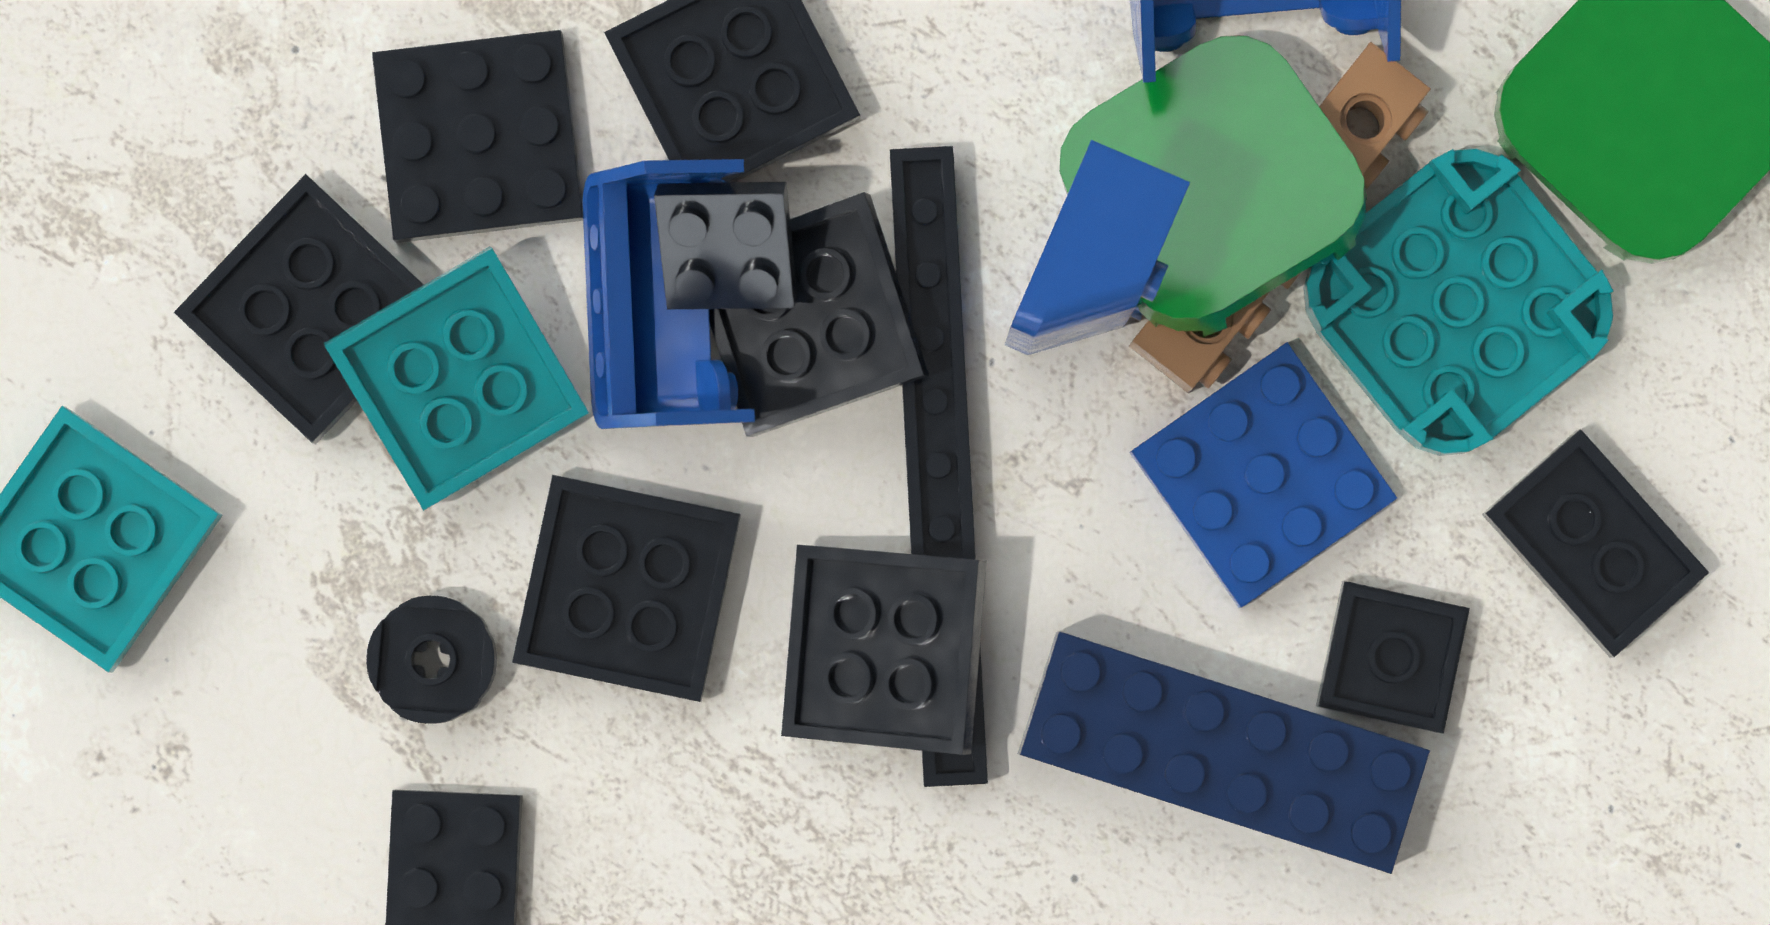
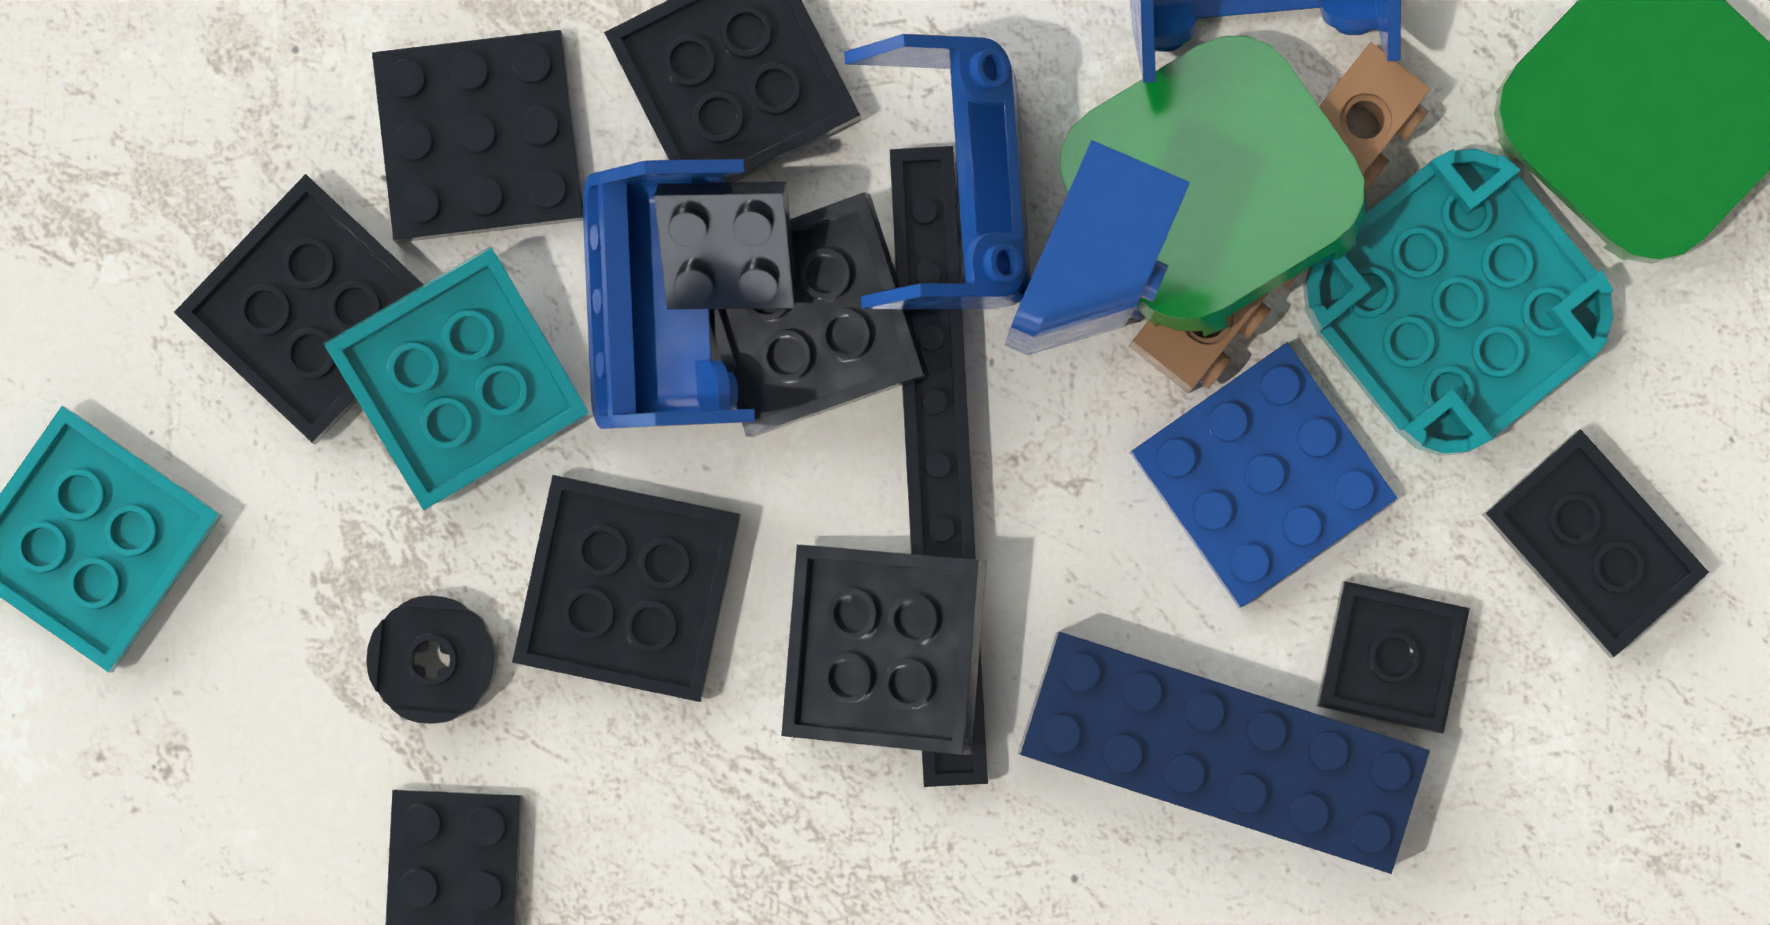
(987, 170): none -> blue windscreen

